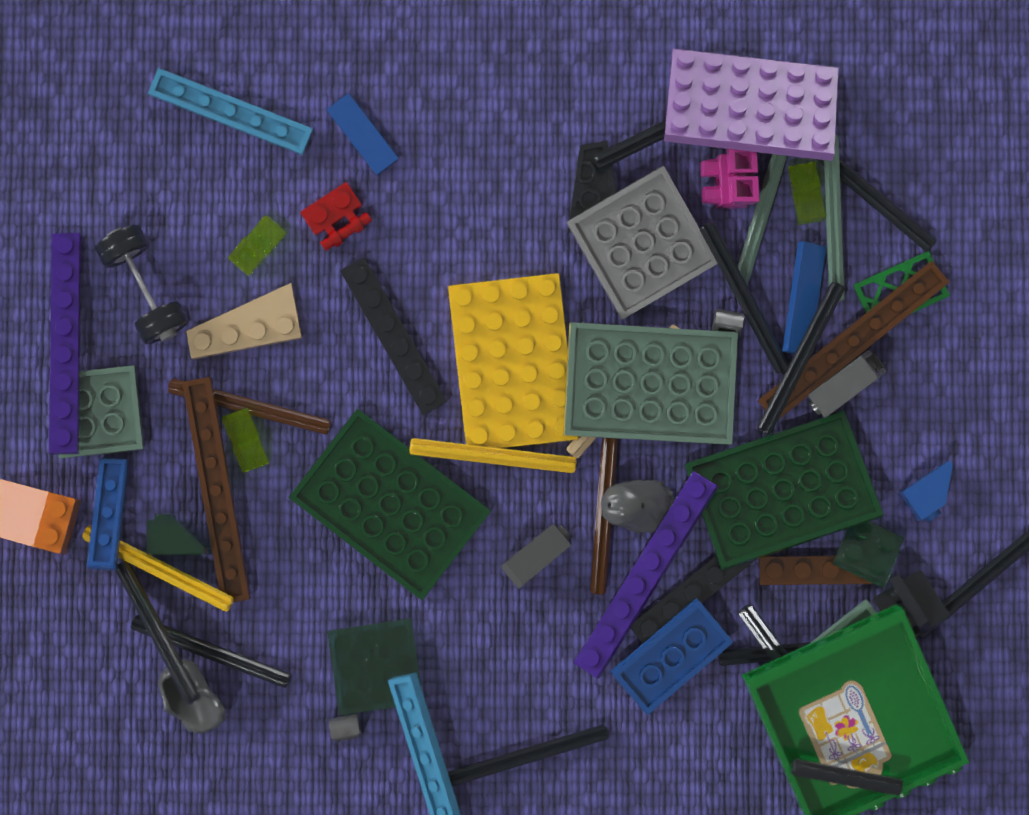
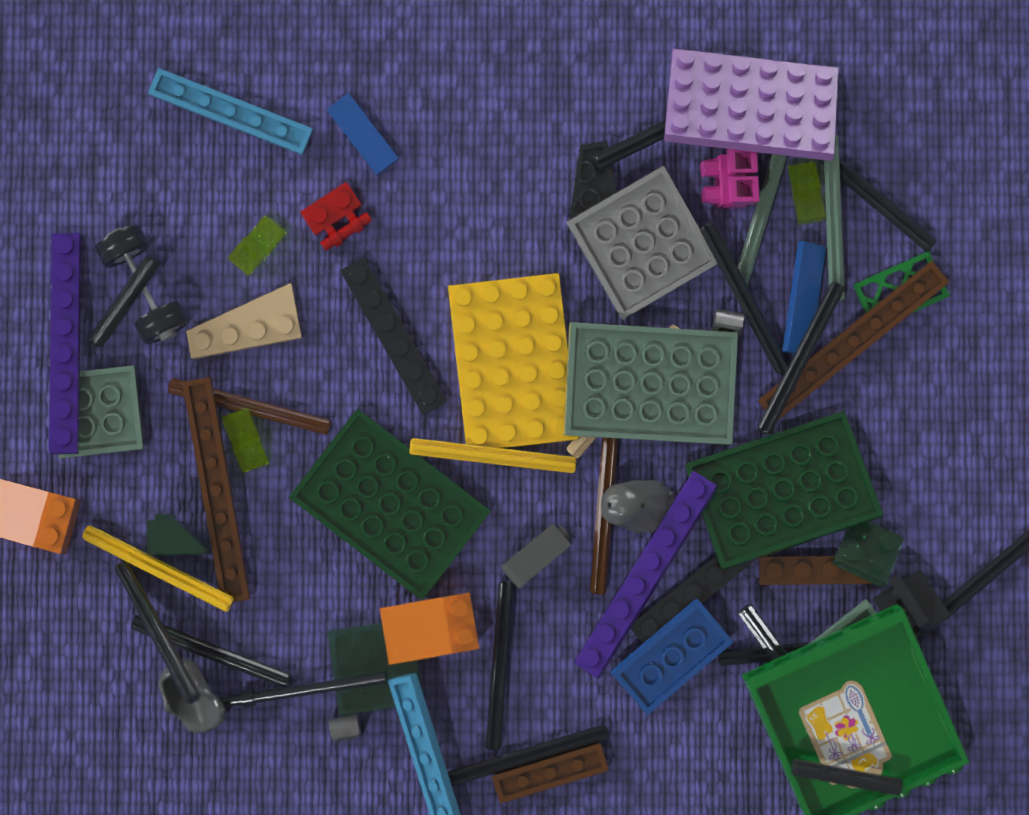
(108, 514): blue tile -> none
(124, 300): none -> black axle
(249, 697): none -> black bar
(429, 628): none -> orange slope
(499, 665): none -> black axle
(550, 773): none -> reddish brown plate
(847, 383): dark grey slope -> none
(928, 493): blue slope -> none

